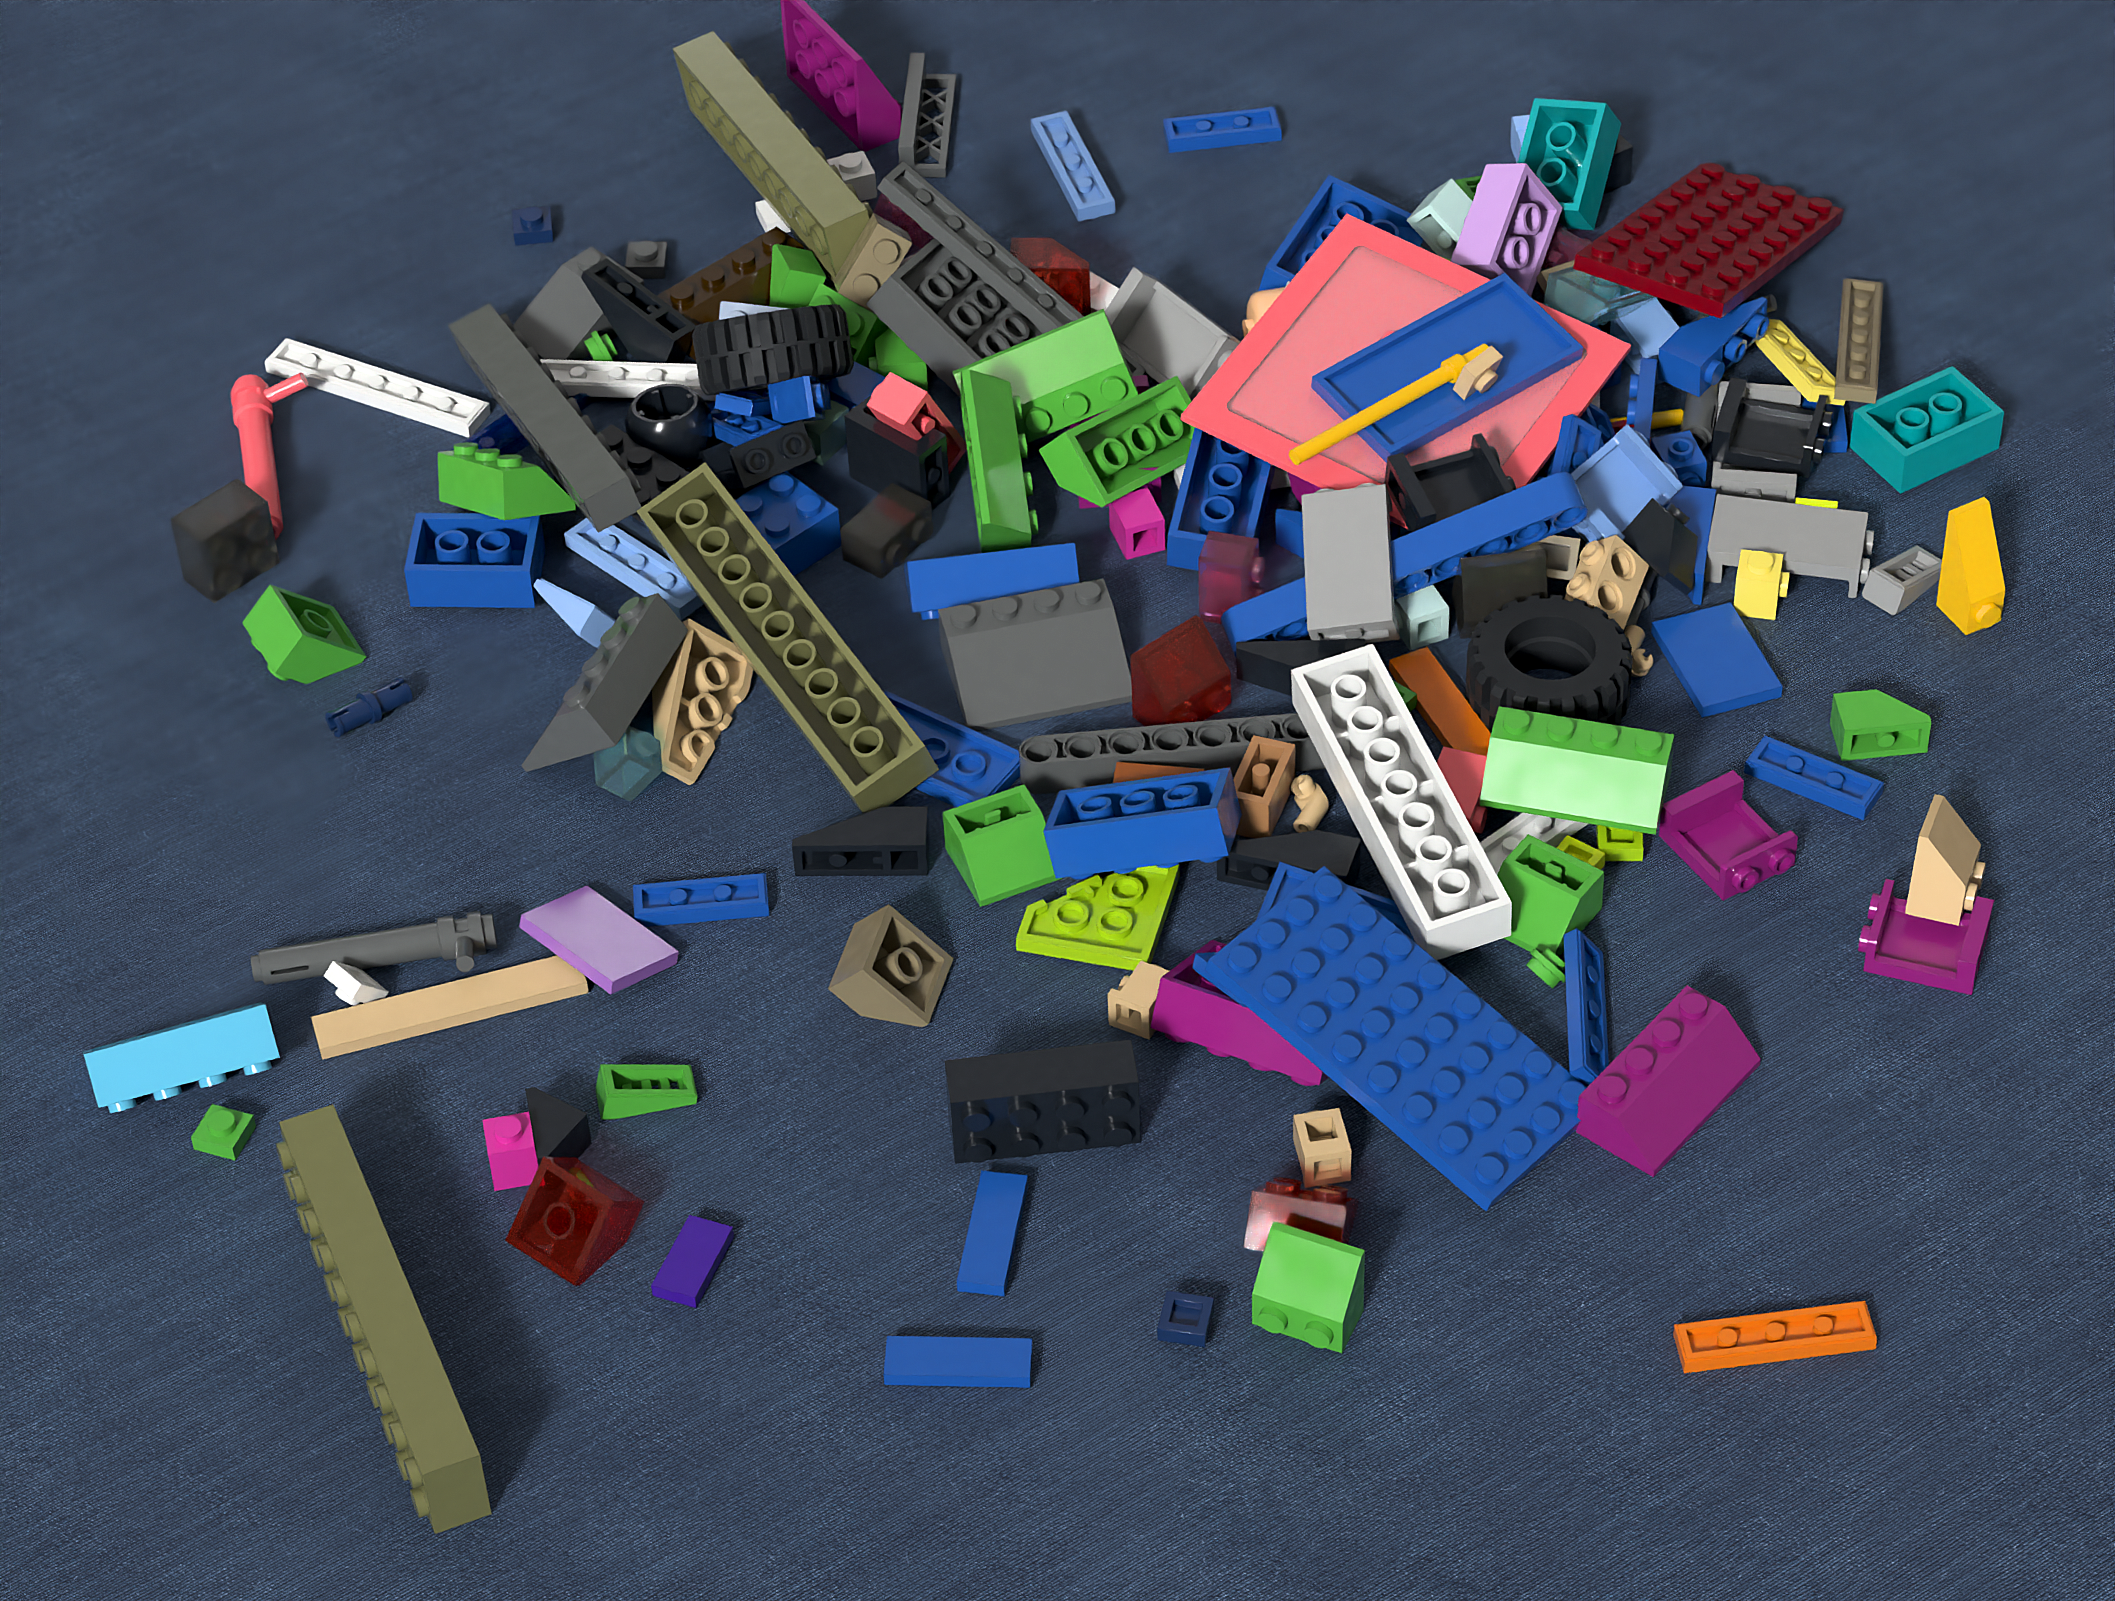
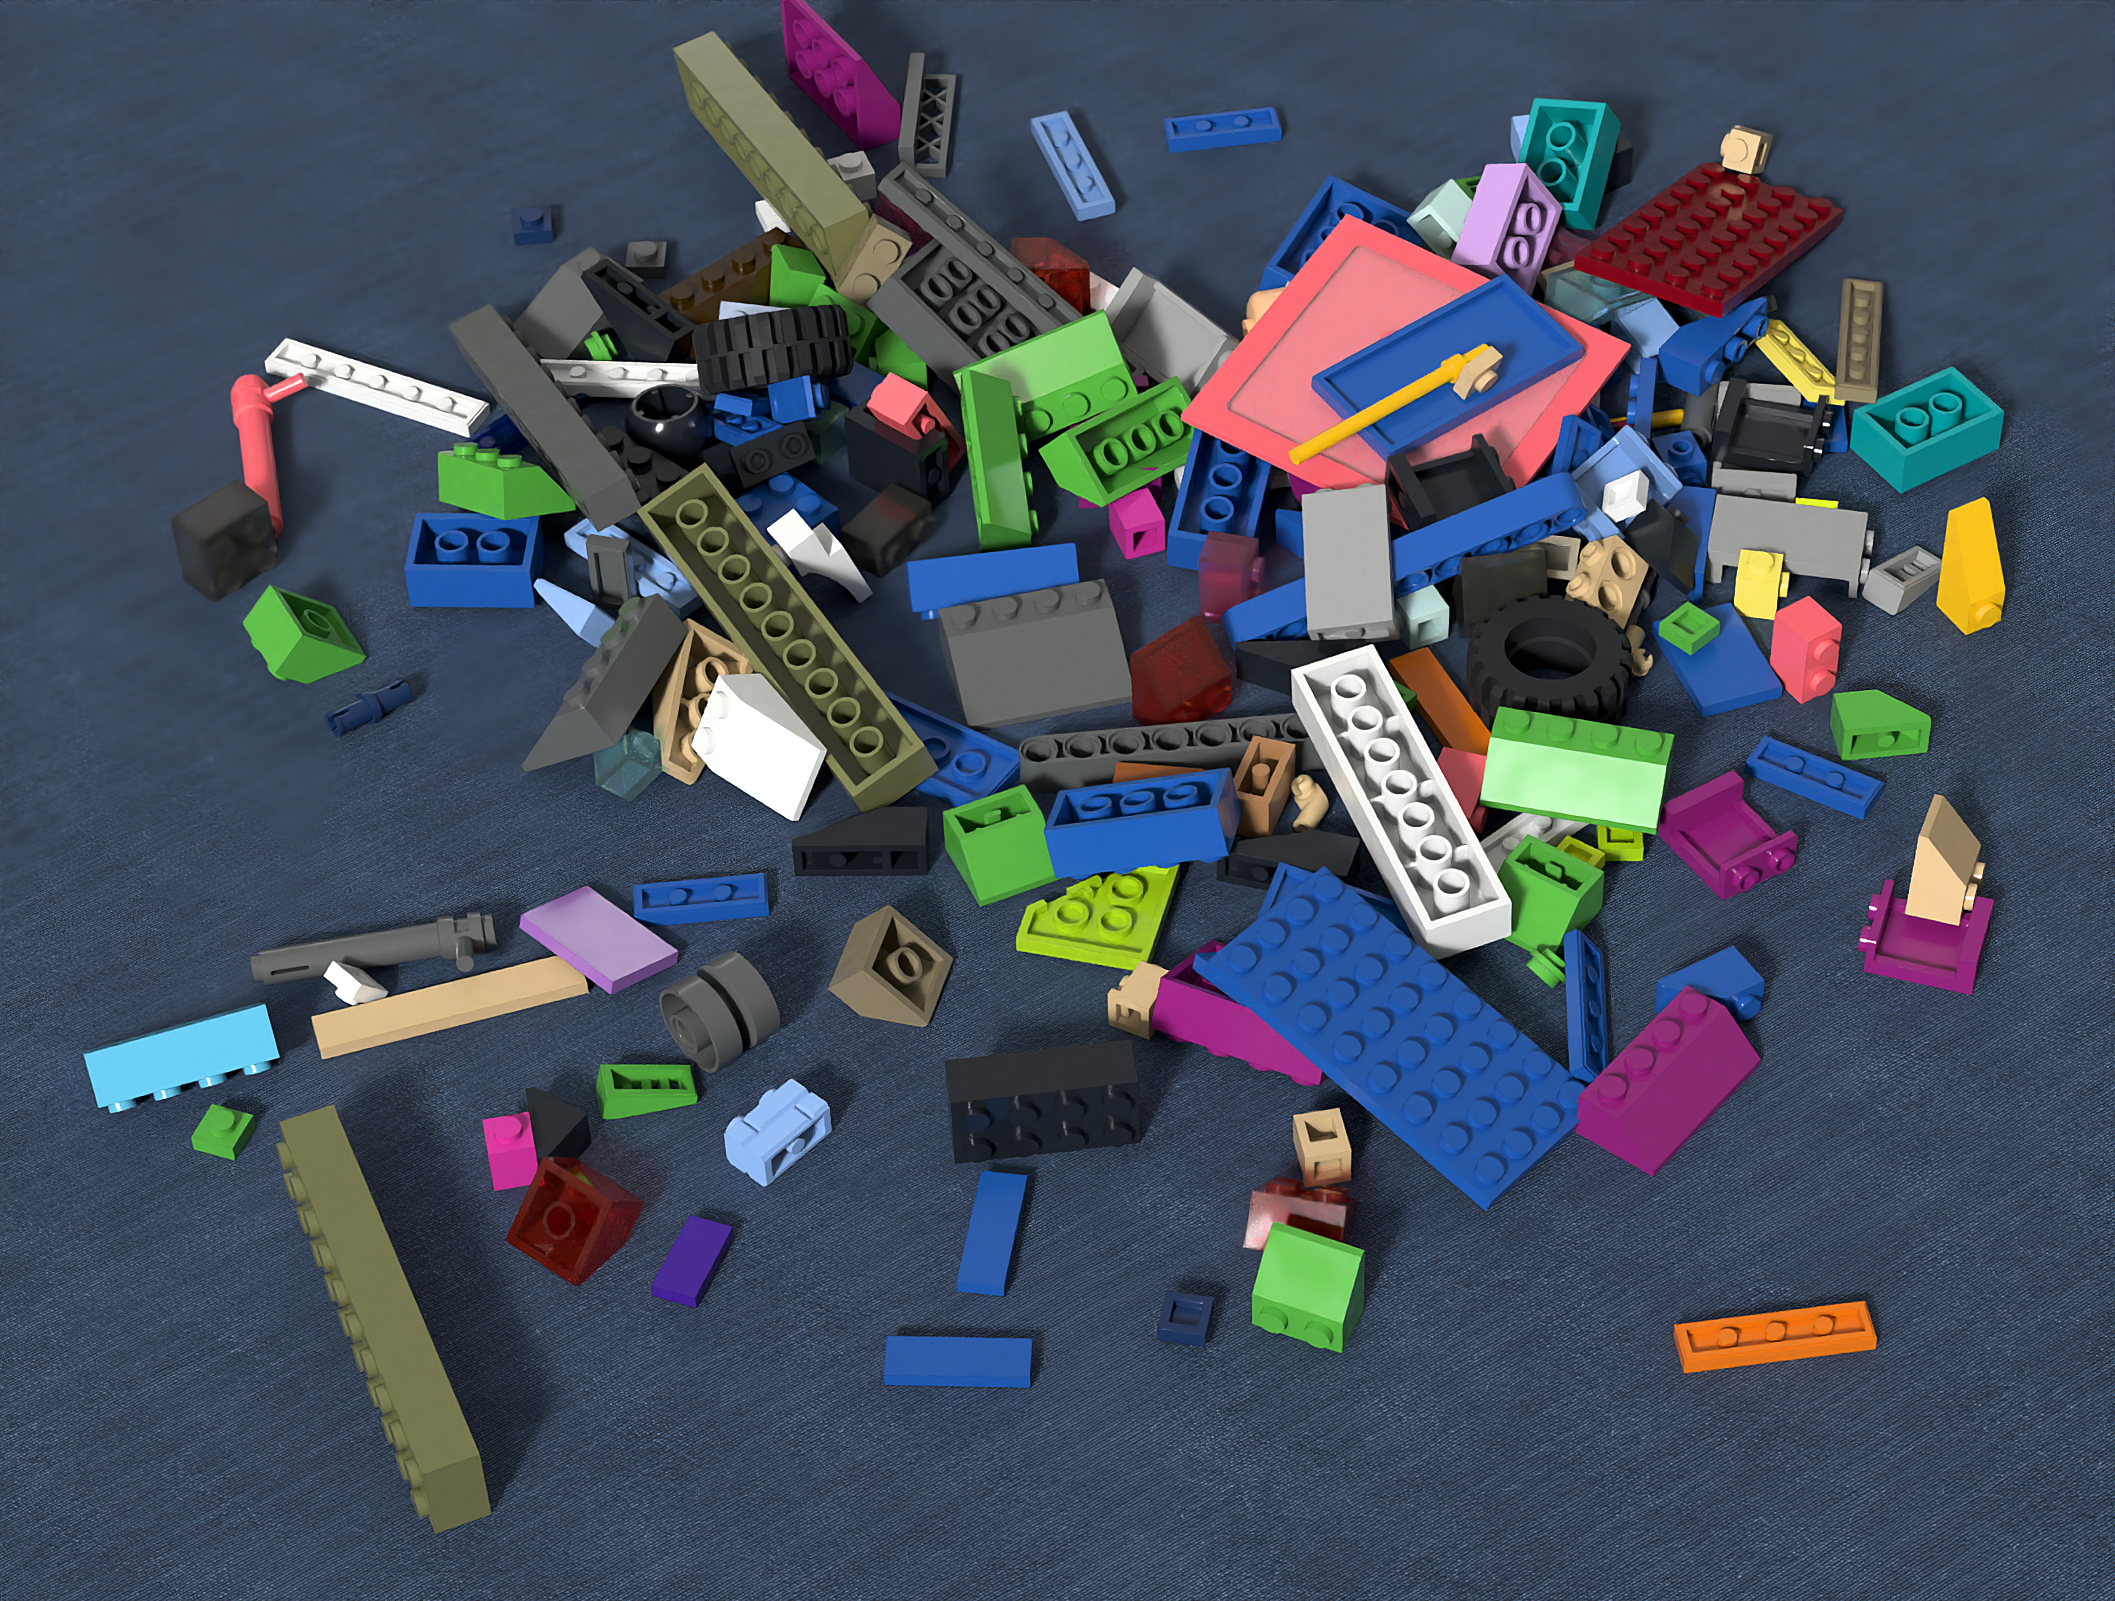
(611, 570): none -> dark grey tile
(719, 1011): none -> dark grey wheel
(759, 743): none -> white slope
(777, 1132): none -> light blue brick
(816, 553): none -> white slope
(1625, 496): none -> white plate
(1689, 628): none -> bright green plate
(1722, 977): none -> blue slope
(1745, 149): none -> tan brick
(1805, 649): none -> coral brick

